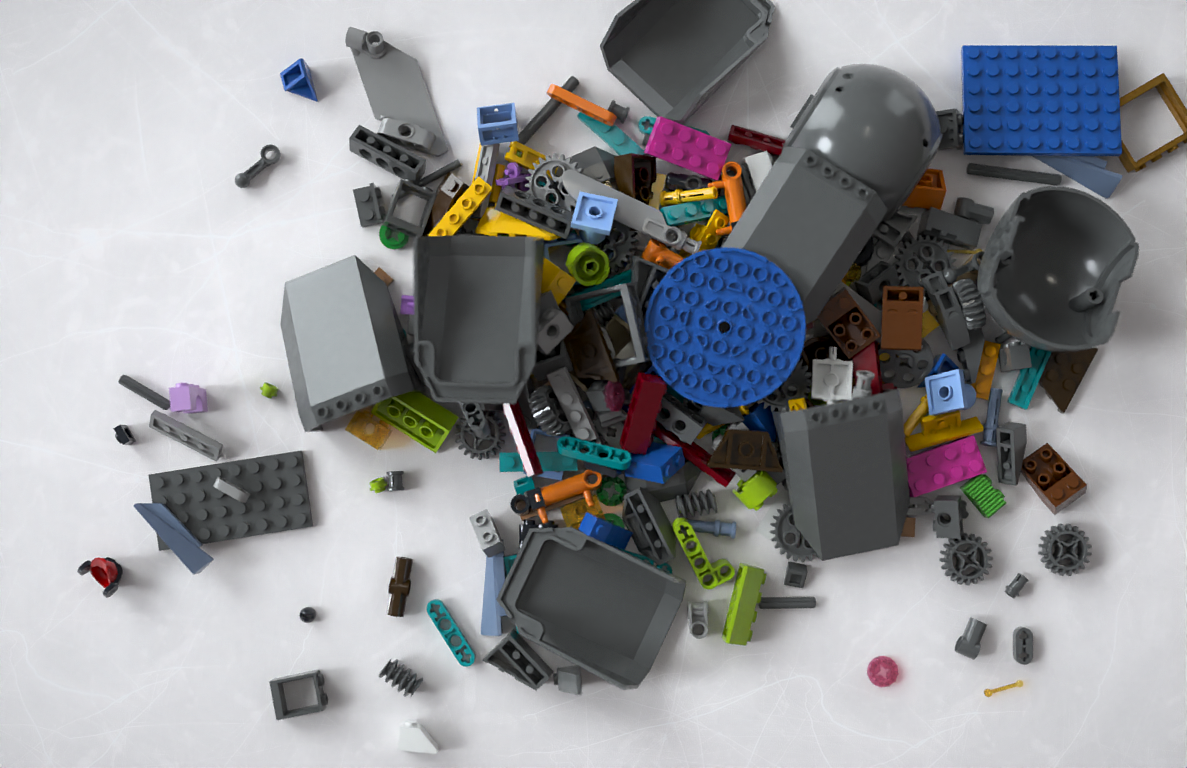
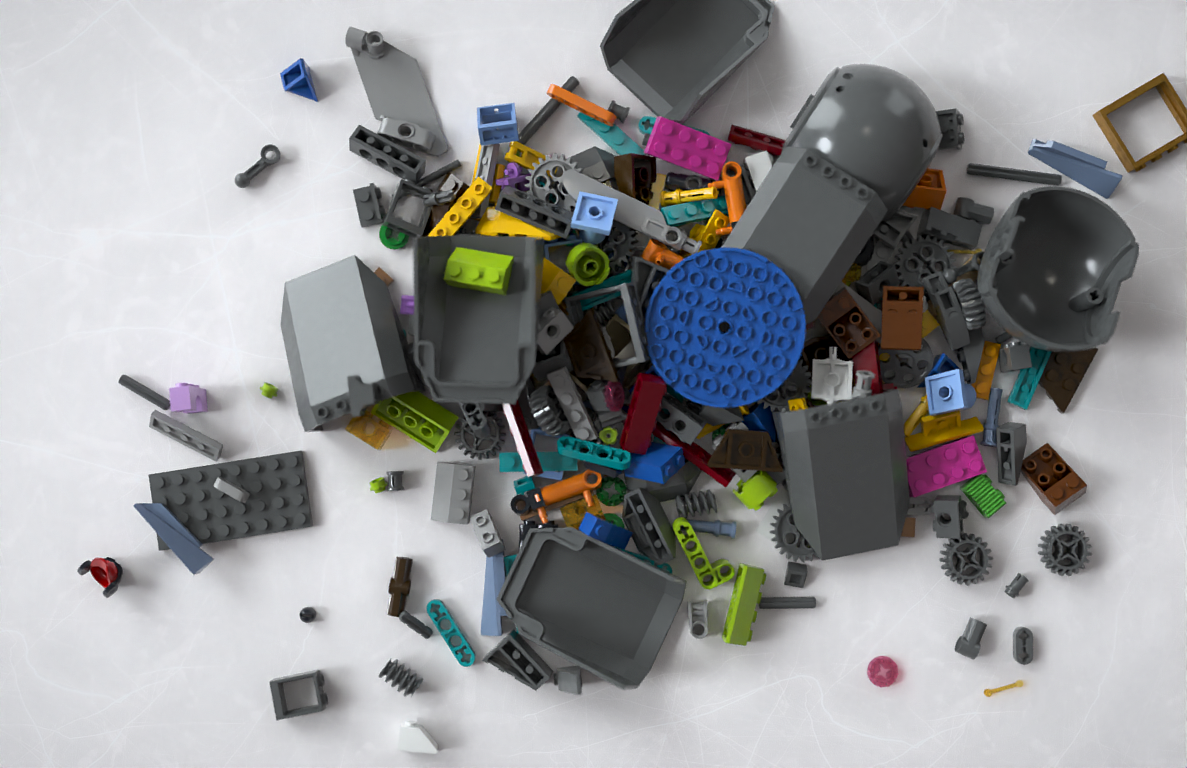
(124, 435): black plate -> none
(361, 395): none -> dark grey brick
(415, 624): none -> dark grey axle
(439, 198): none -> dark grey axle
(453, 493): none -> light grey slope
(479, 270): none -> lime slope
(613, 435): none -> lime plate
(1040, 100): blue plate -> none

